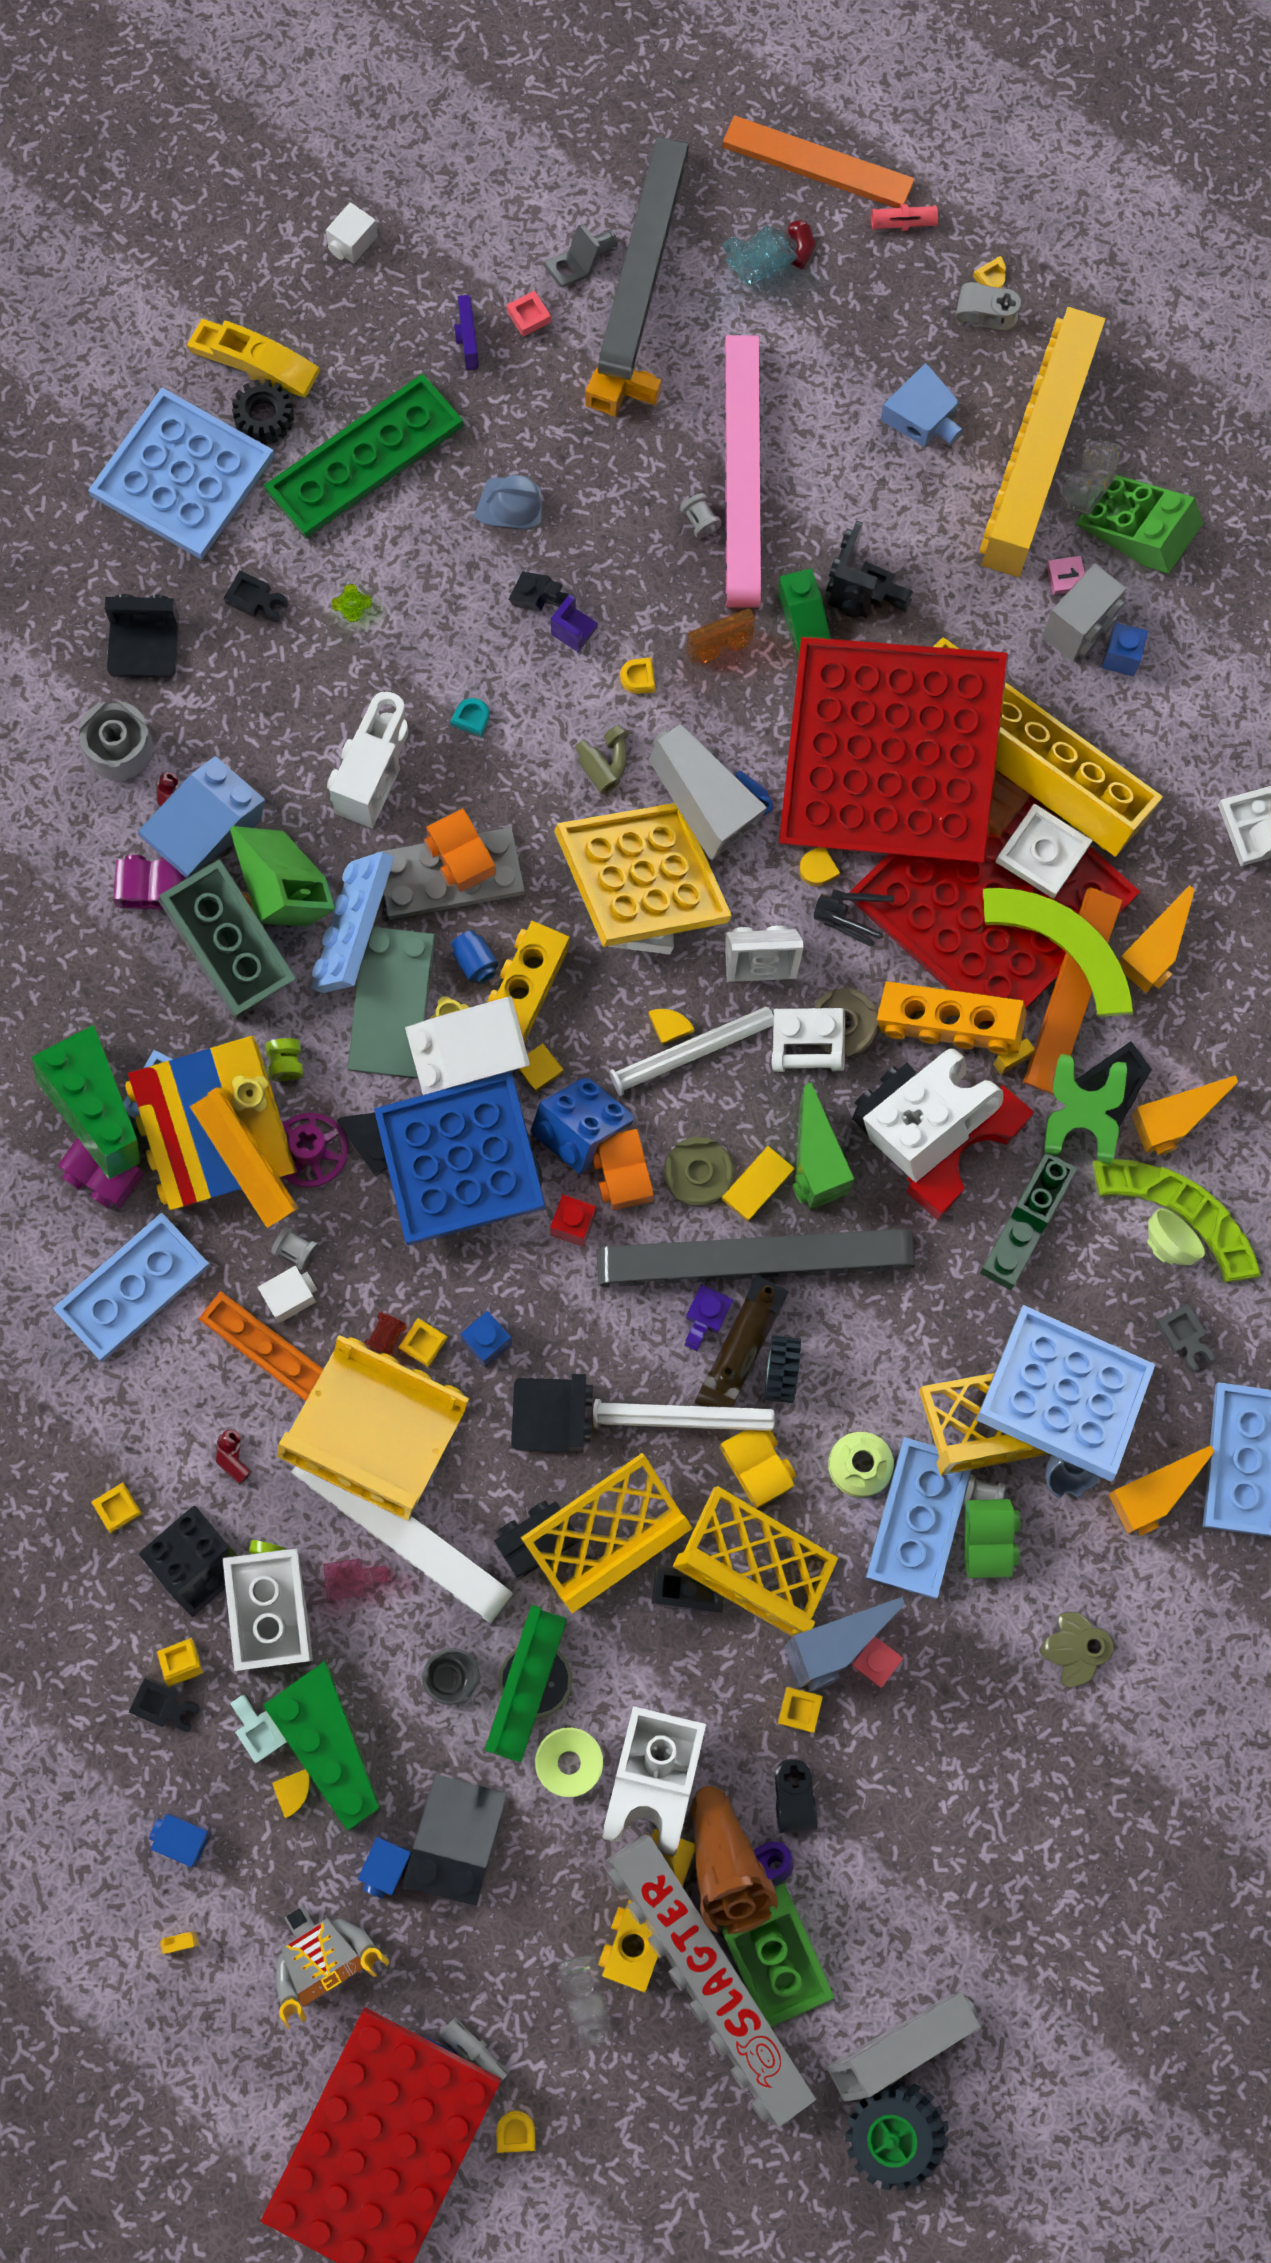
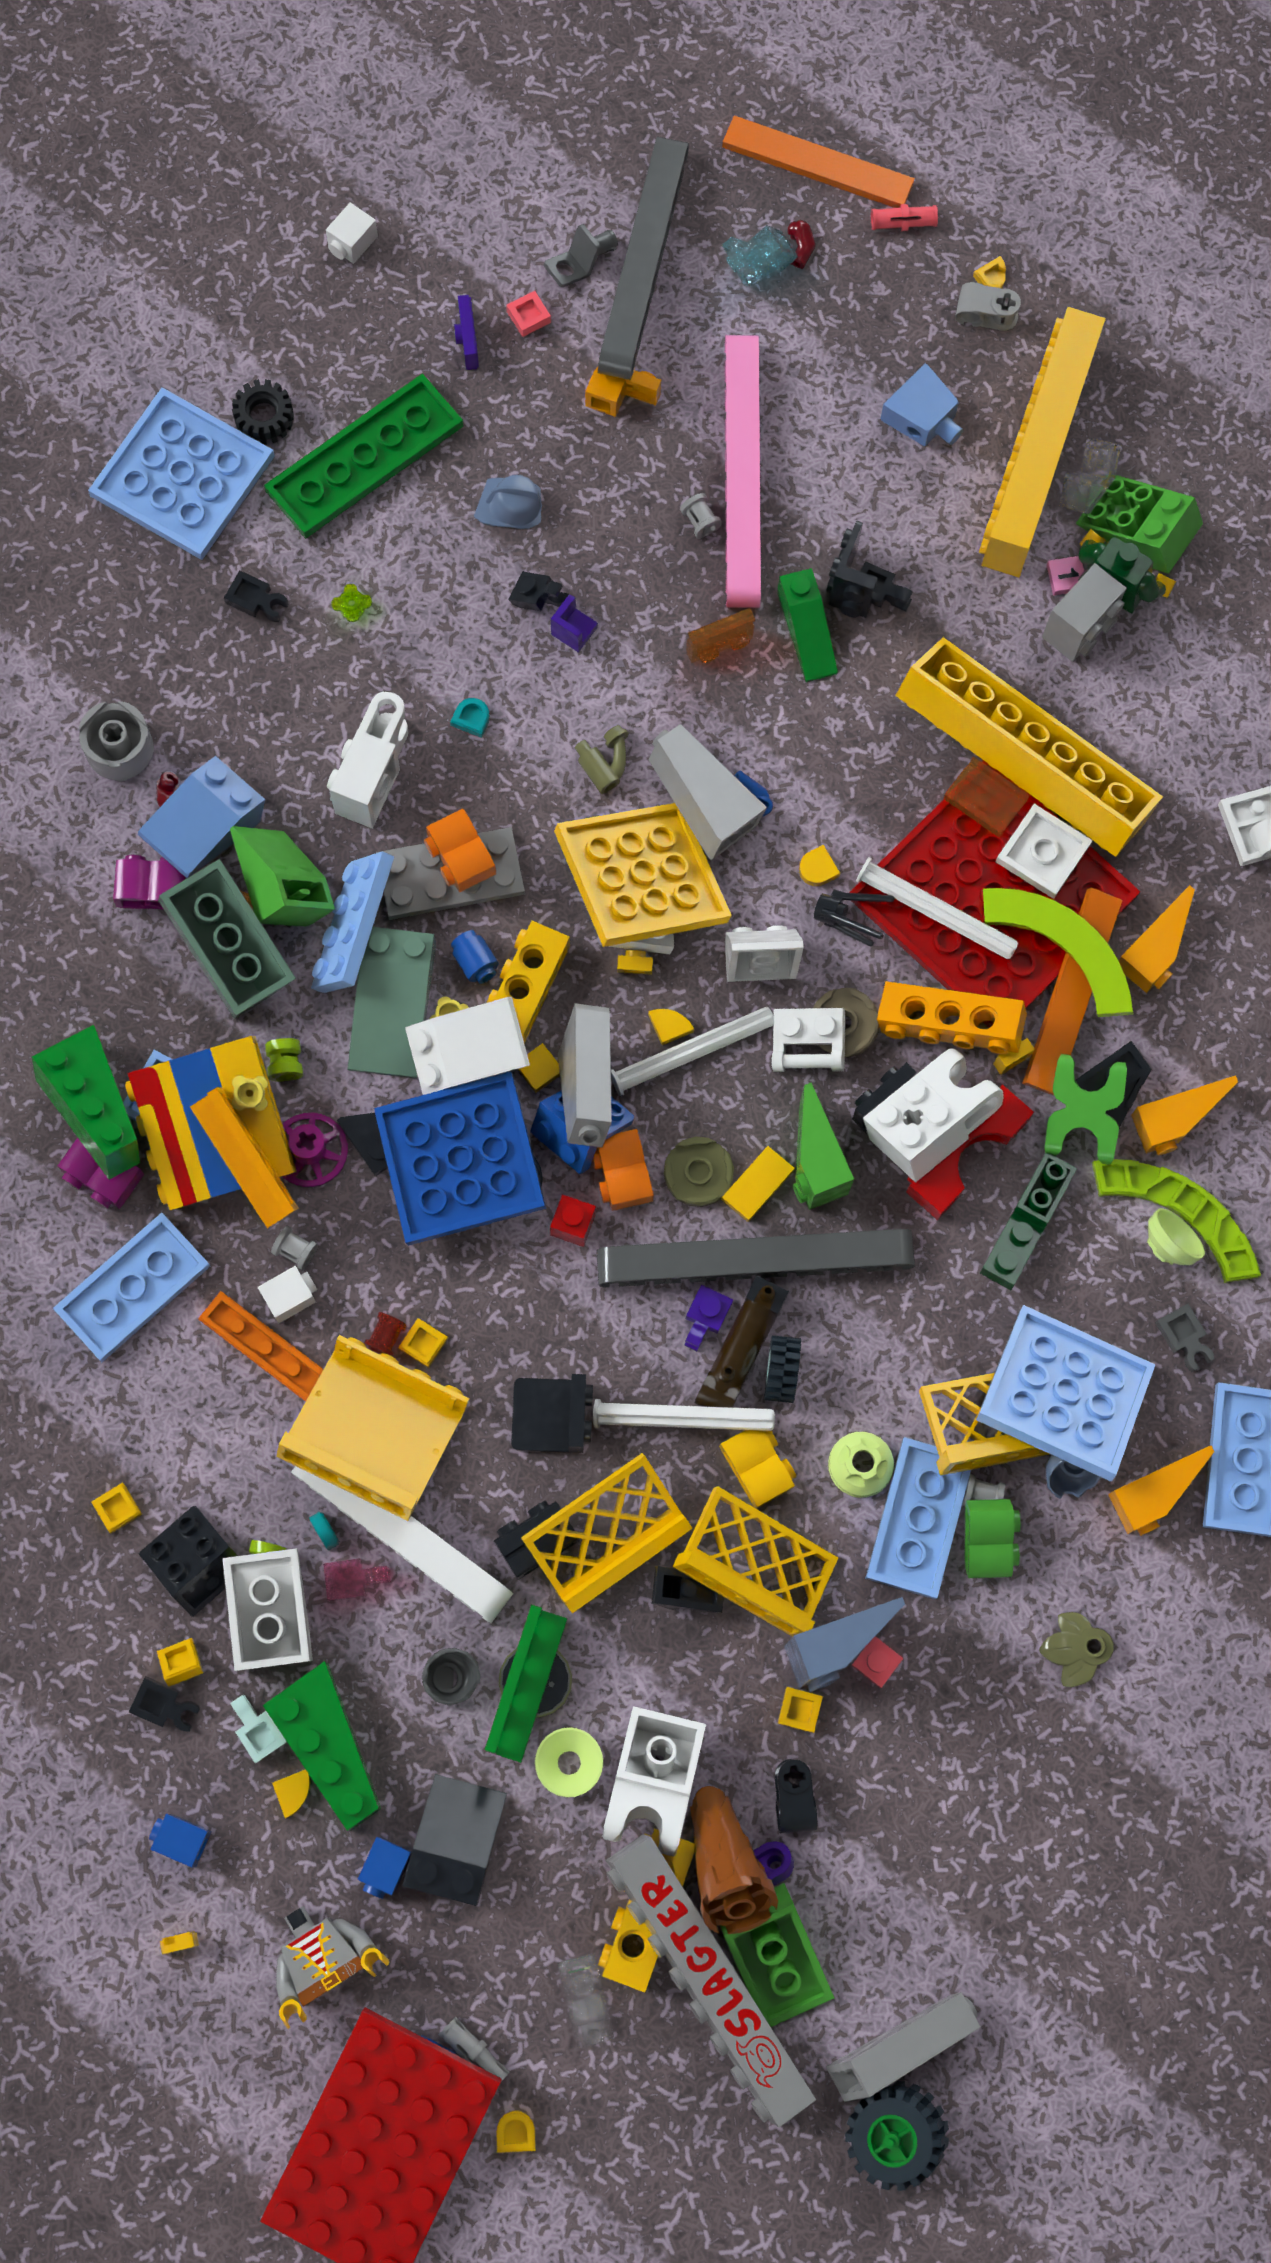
(142, 636): black bracket -> none
(228, 1456): dark red arm -> none
(255, 355): yellow slope -> none
(324, 1530): none -> teal tile
(486, 1338): blue brick -> none
(586, 1075): none -> light grey slope
(635, 962): none -> yellow plate
(638, 676): yellow tile -> none
(893, 749): red plate -> none
(937, 909): none -> white axle
(1124, 649): blue brick -> none
(1126, 566): none -> dark green torso

